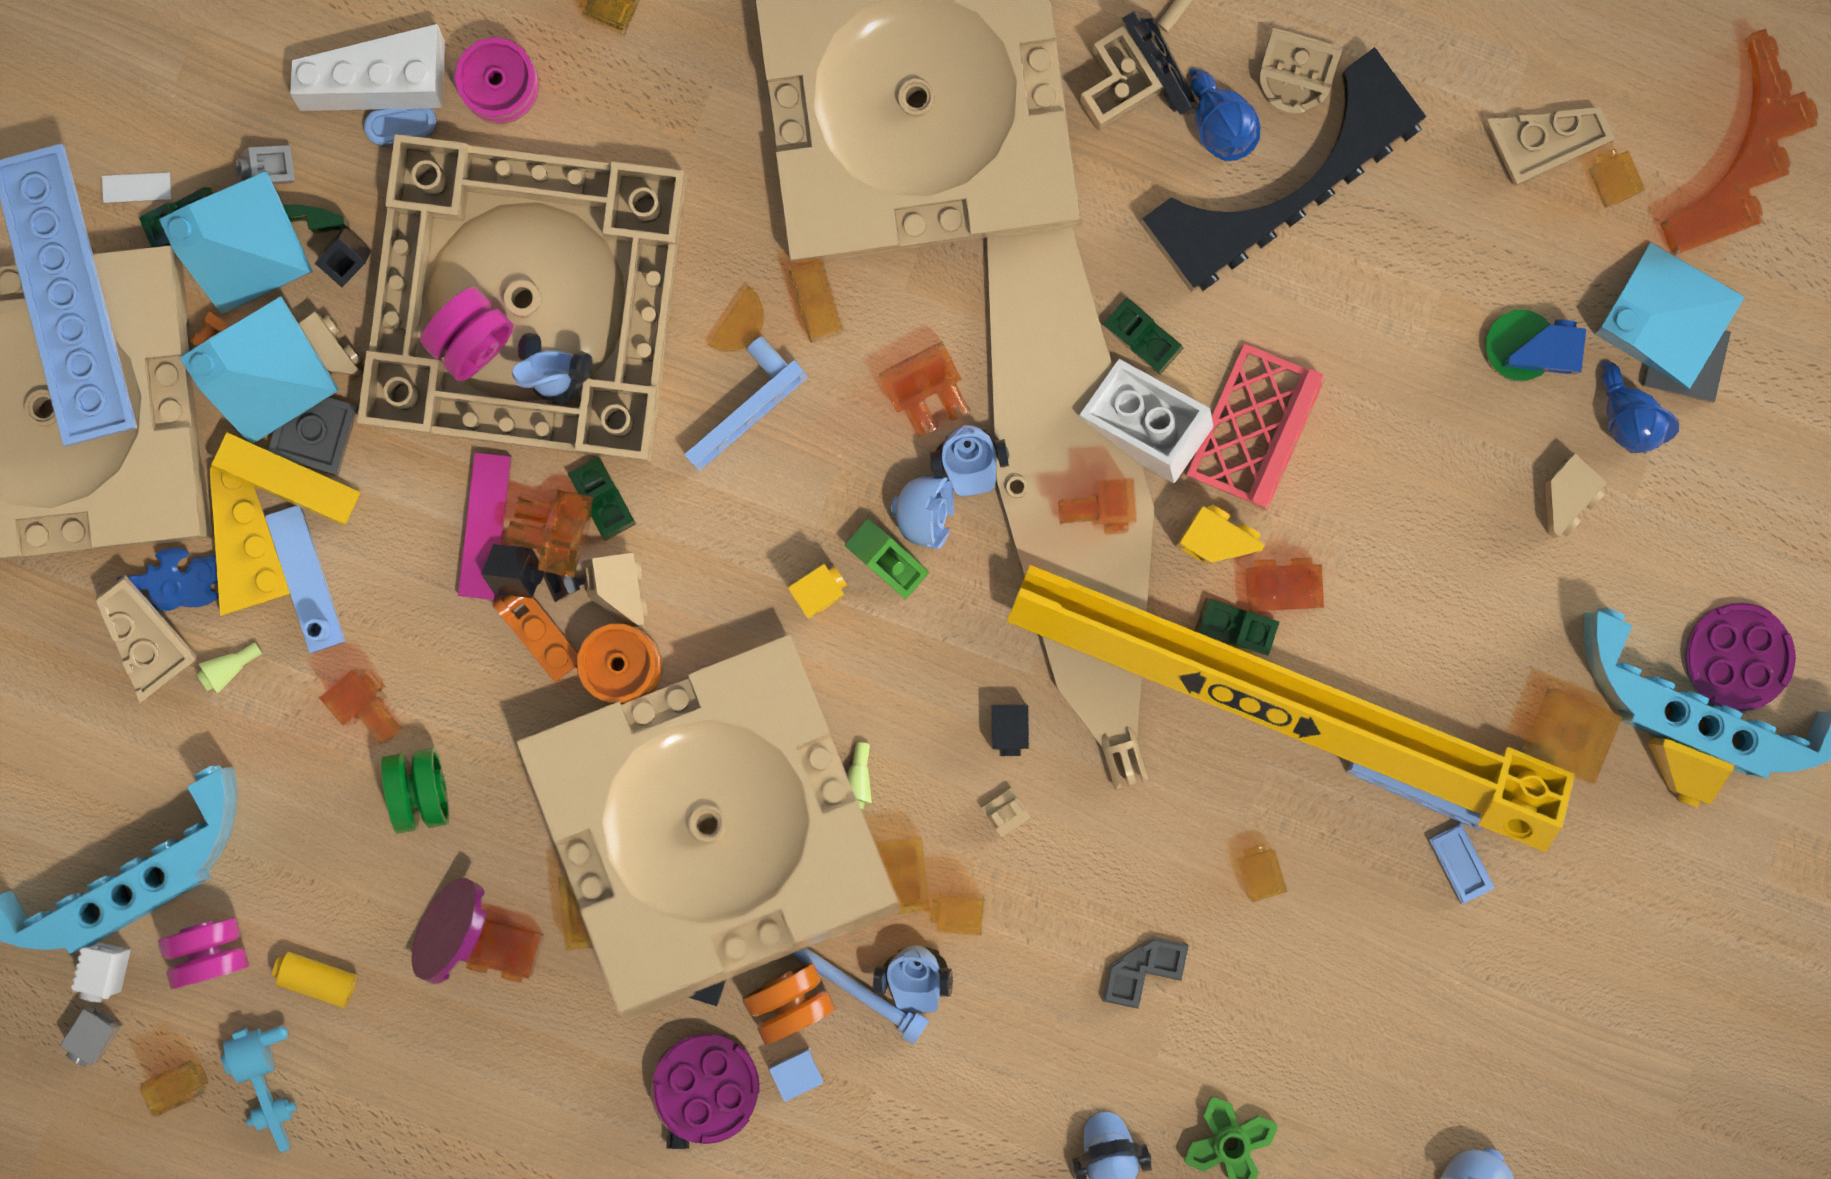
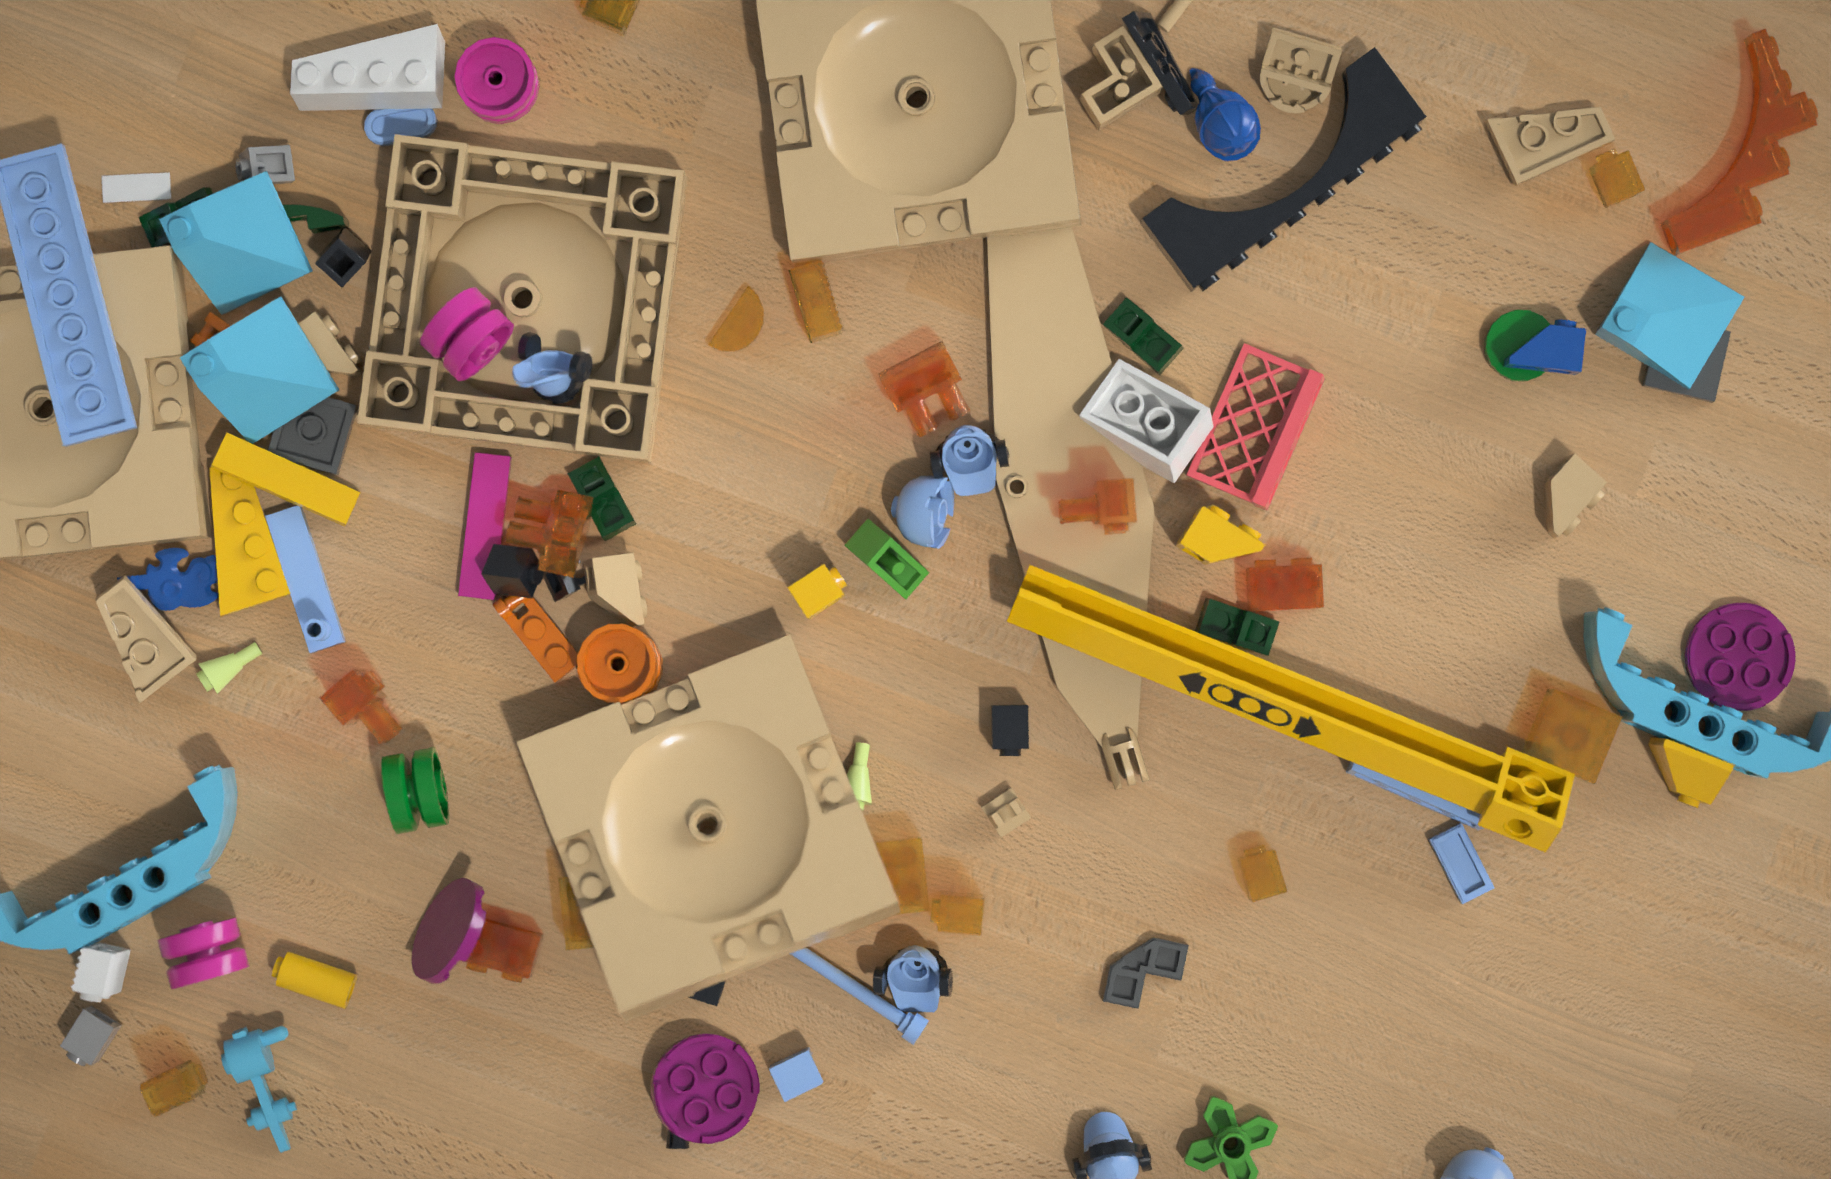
(783, 381): light blue piece -> none
(791, 1008): orange wheel -> none
(1635, 417): blue piece -> none

